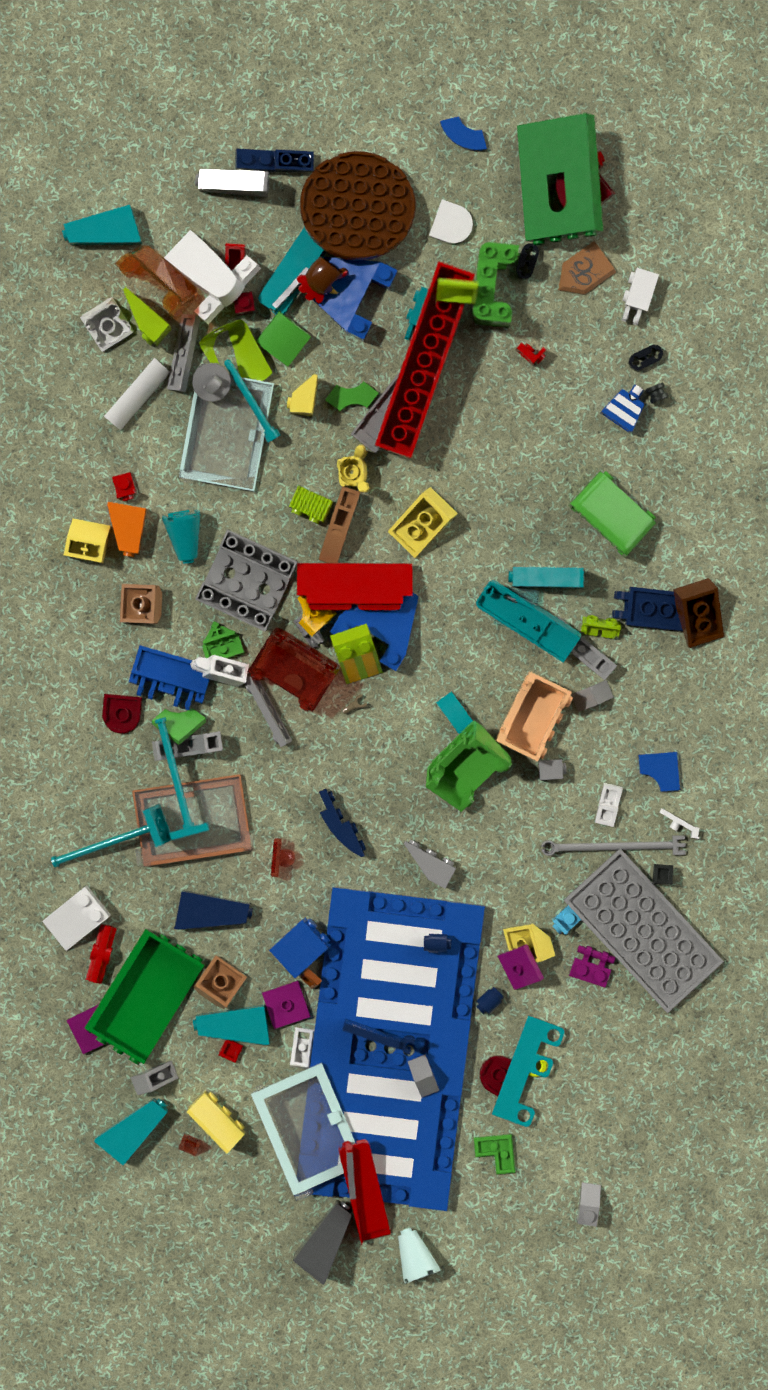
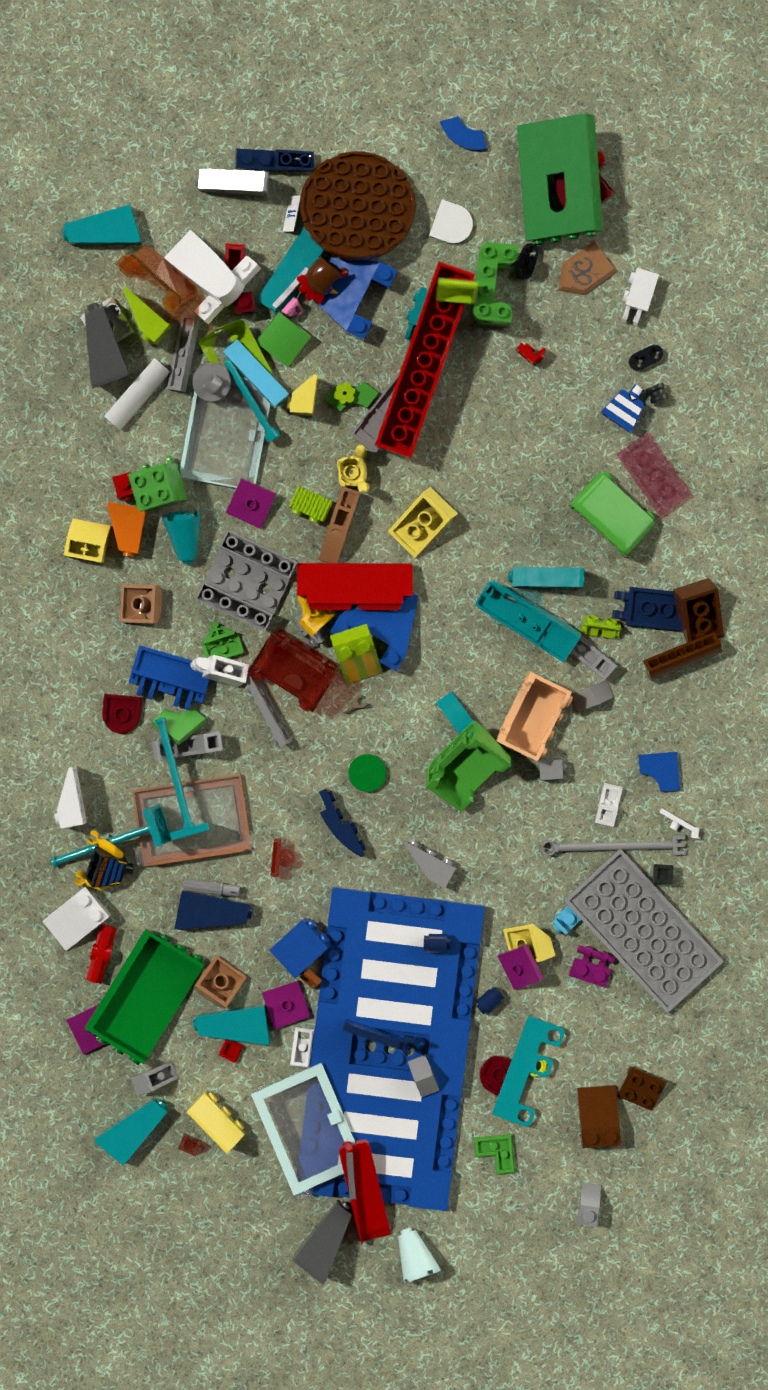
(71, 807): none -> white slope
(104, 353): none -> dark grey slope
(106, 865): none -> torso
(158, 486): none -> bright green container
(211, 887): none -> light grey axle
(250, 503): none -> magenta plate
(255, 373): none -> medium azure tile
(291, 213): none -> white sticker
(293, 308): none -> bright pink tile
(345, 387): none -> lime plant
(367, 772): none -> green tile
(598, 1116): none -> reddish brown slope
(641, 1088): none -> reddish brown hinge
(653, 474): none -> clear pink tile
(682, 656): none -> reddish brown brick

